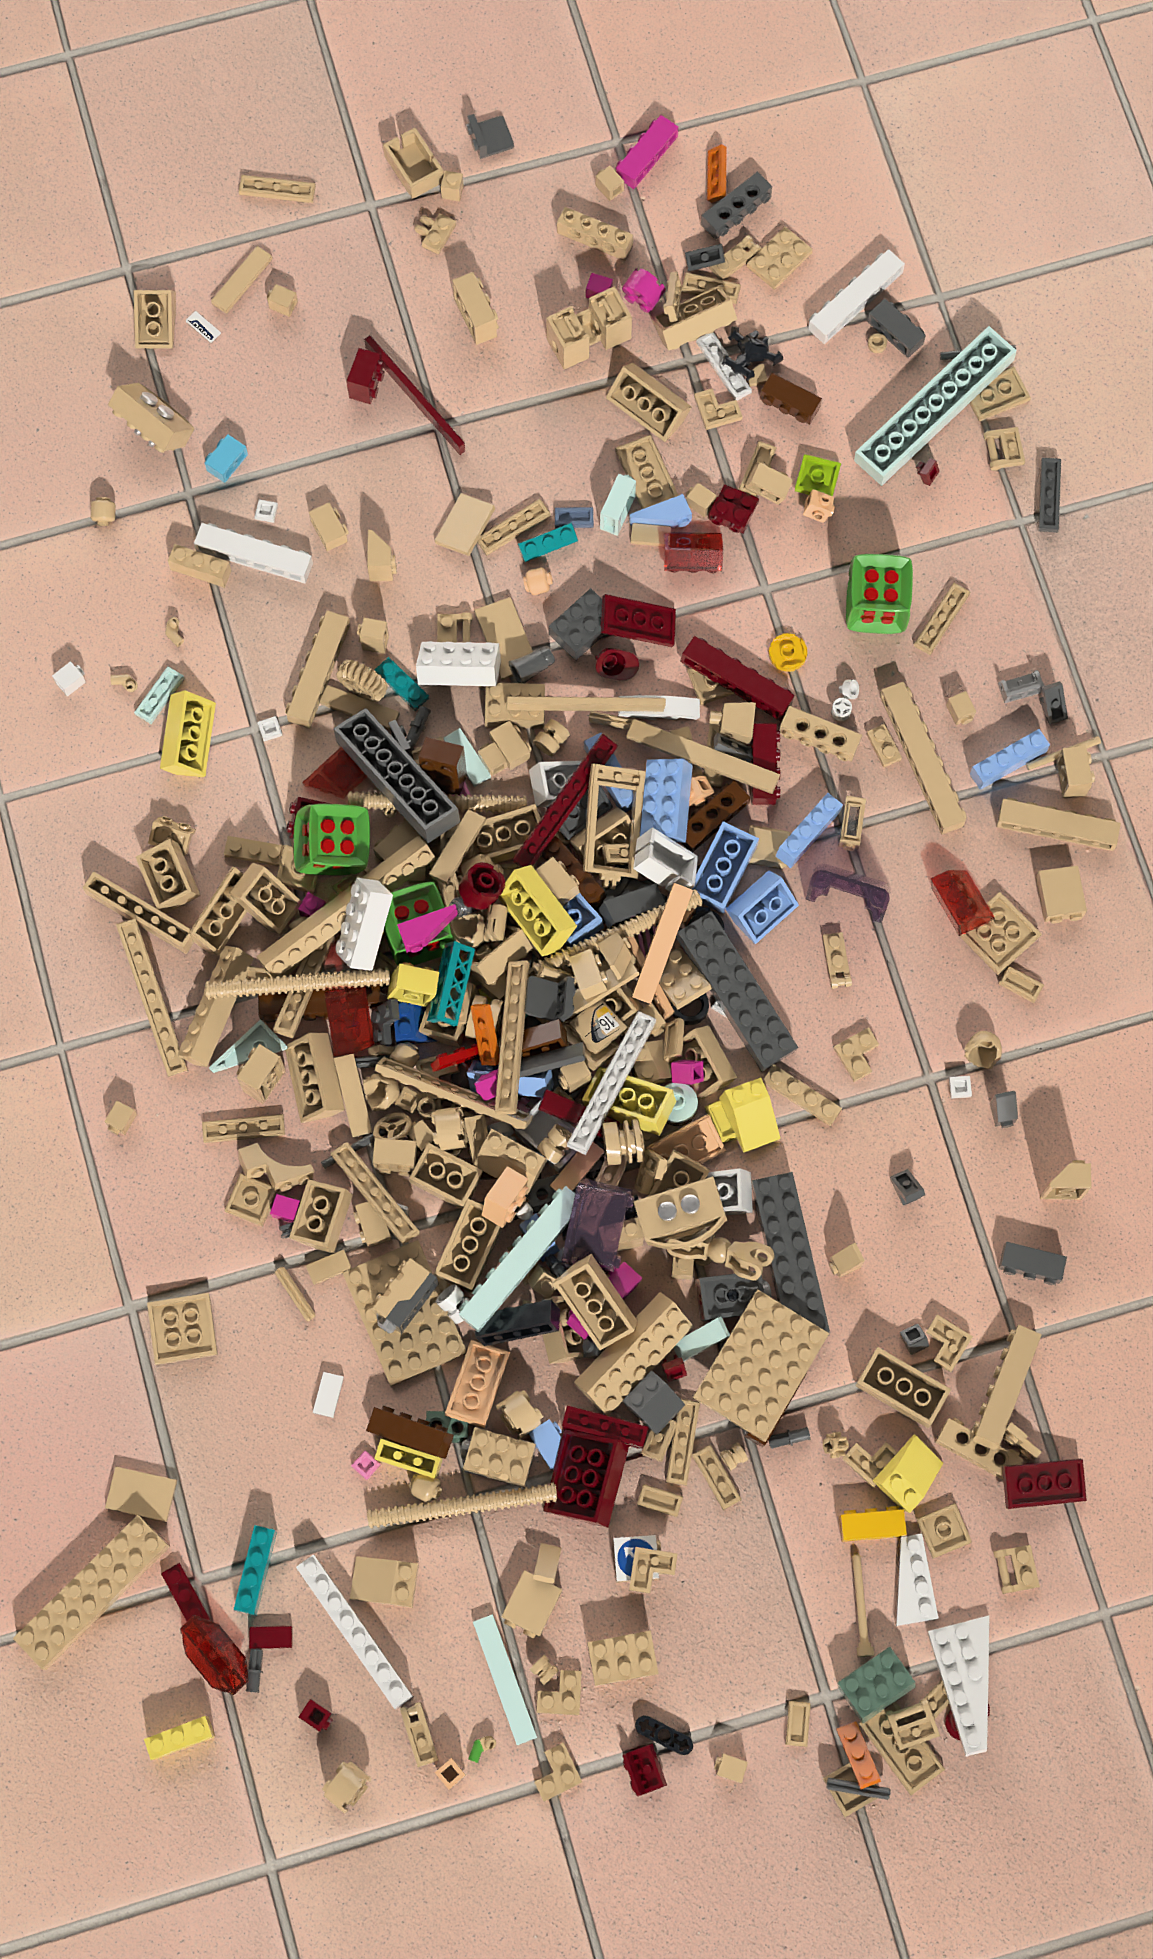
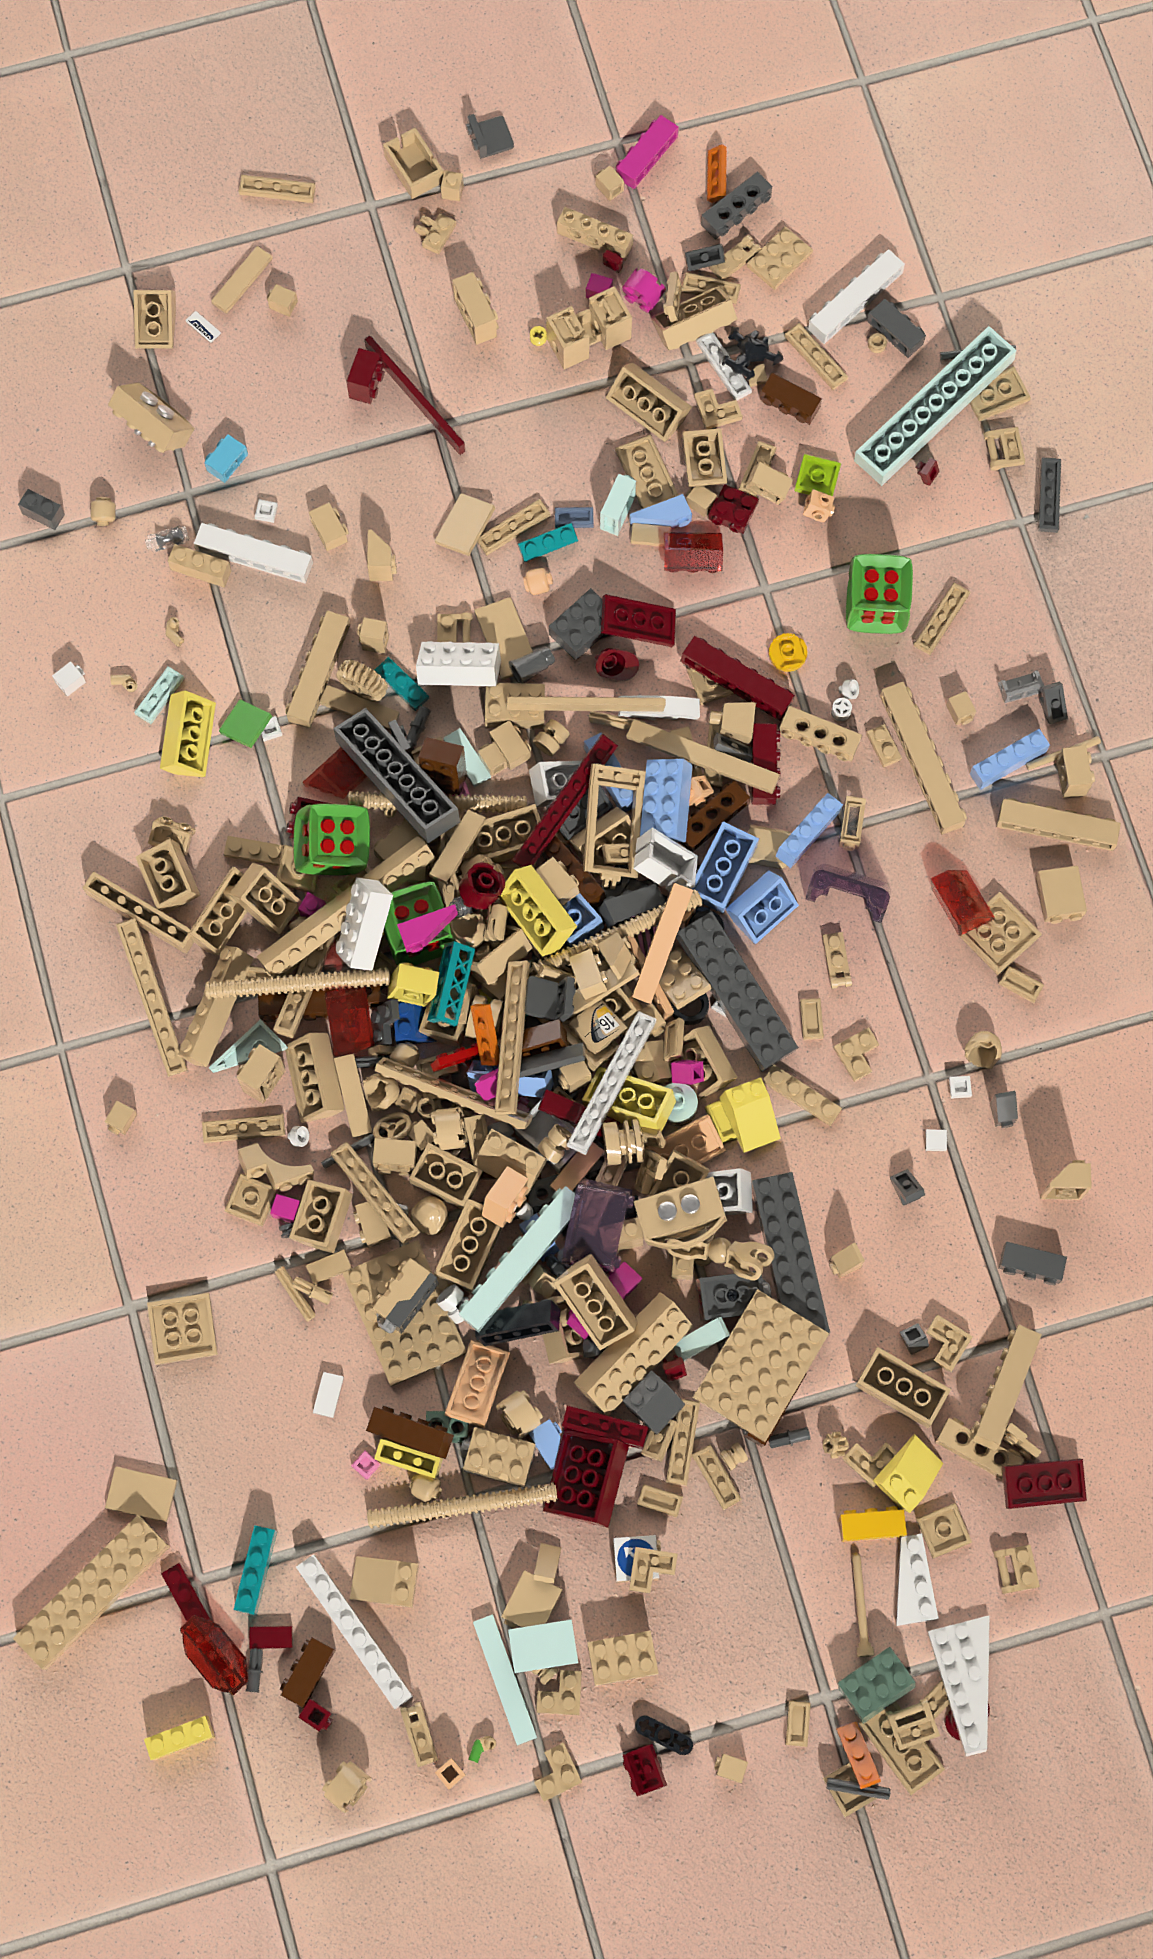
(41, 509): none -> dark grey brick
(176, 535): none -> clear piece
(245, 723): none -> bright green tile
(299, 1136): none -> white tile
(306, 1672): none -> reddish brown brick
(312, 1290): none -> tan axle
(430, 1215): none -> tan hair
(540, 331): none -> light yellow bush
(543, 1646): none -> light aqua tile
(613, 261): none -> dark red plate
(653, 1137): none -> tan tile
(704, 457): none -> tan slope
(811, 1019): none -> tan tile
(816, 356): none -> tan tile
(936, 1140): none -> white tile

